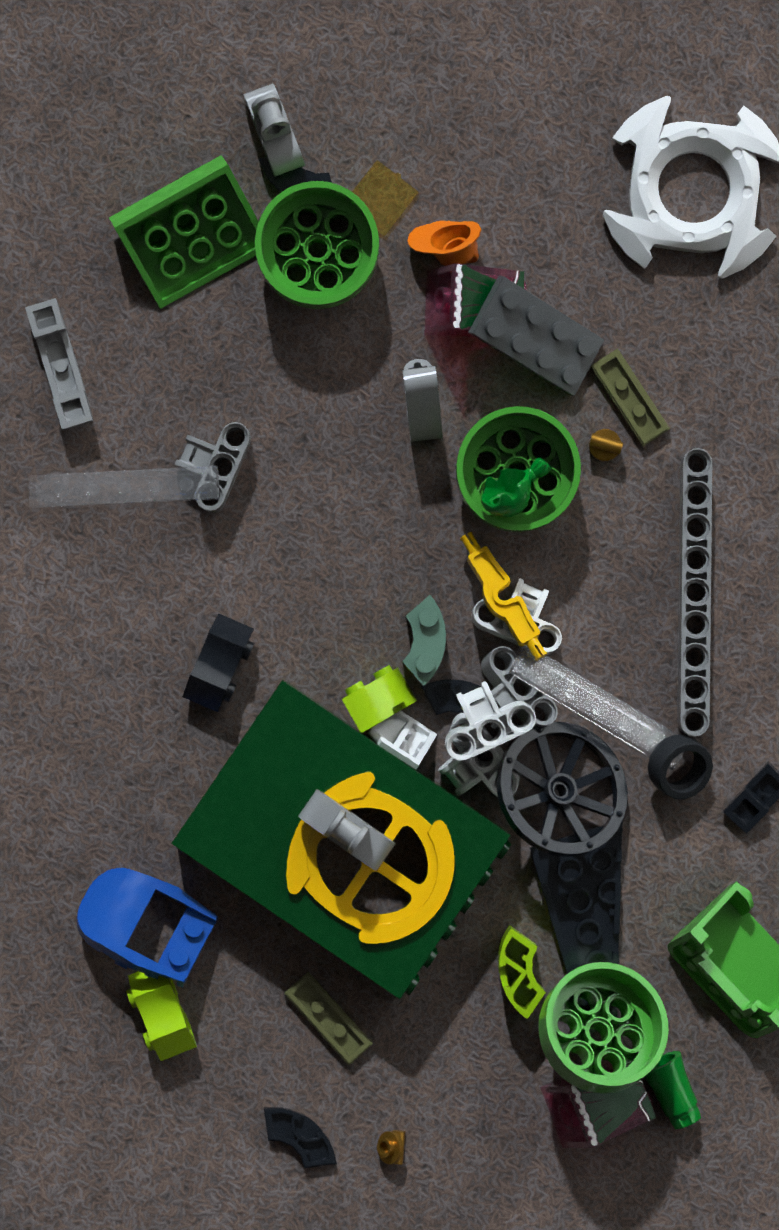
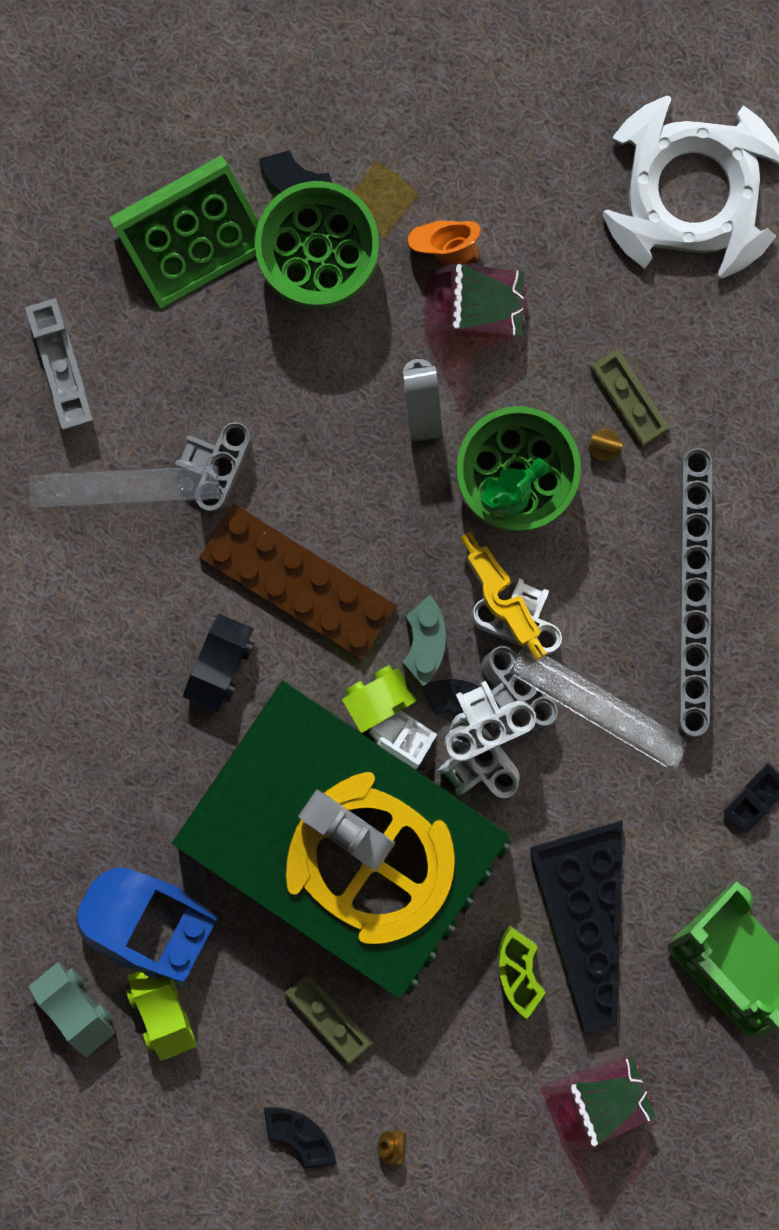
(72, 1009): none -> sand green brick
(274, 130): light grey piece -> none
(298, 581): none -> reddish brown plate
(536, 335): dark grey plate -> none
(566, 787): black wheel -> none
(641, 1021): bright green wheel -> none
(674, 1090): green plant -> none
(694, 780): black tyre -> none

